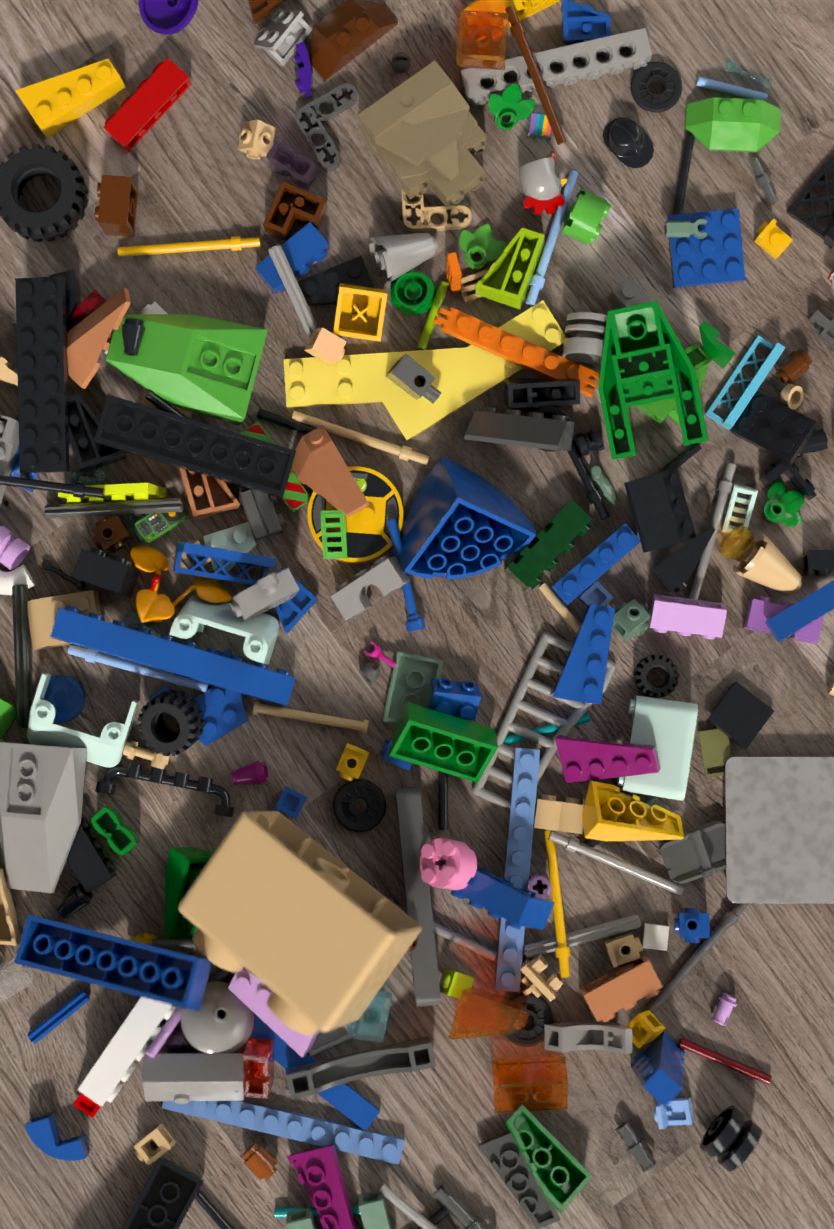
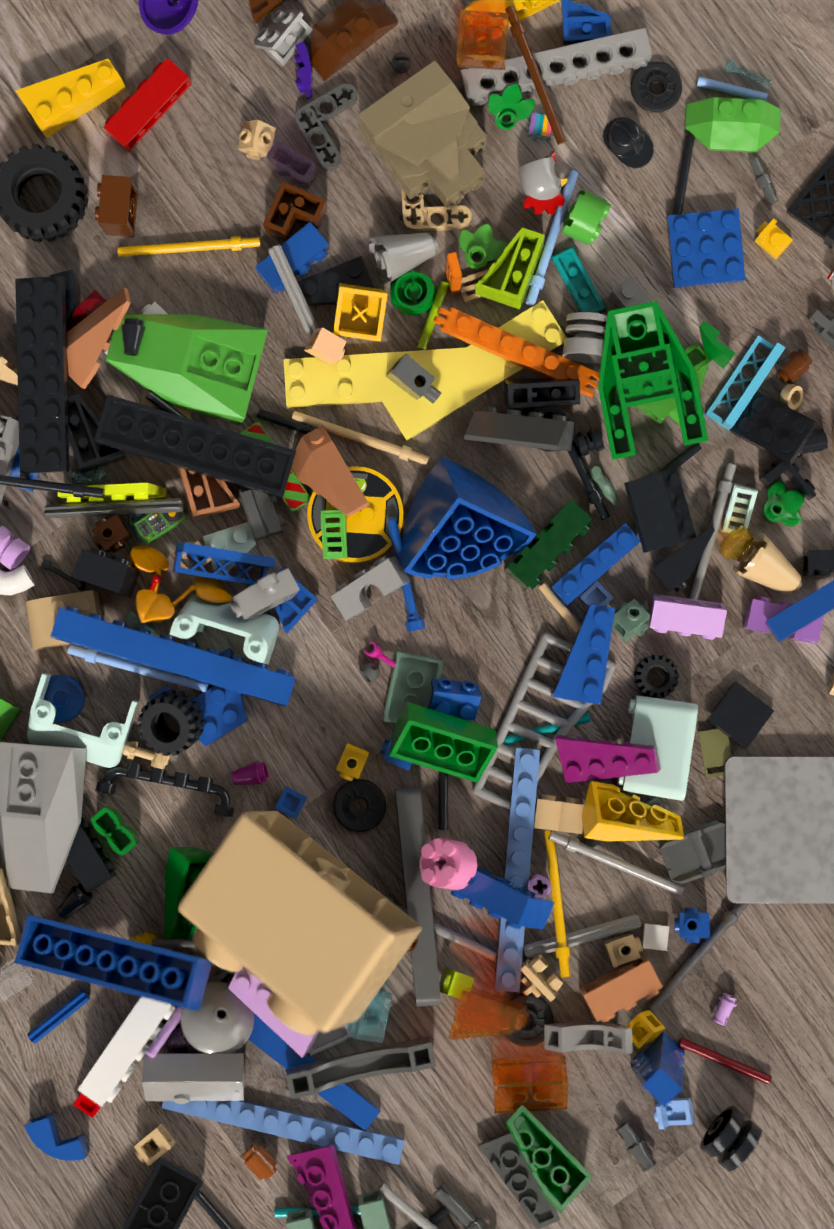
(21, 655): pearl dark grey axle -> none
(259, 1068): clear red brick -> none
(310, 717): tan bar -> none
(577, 281): none -> teal tile
(684, 228): sand green bar -> none

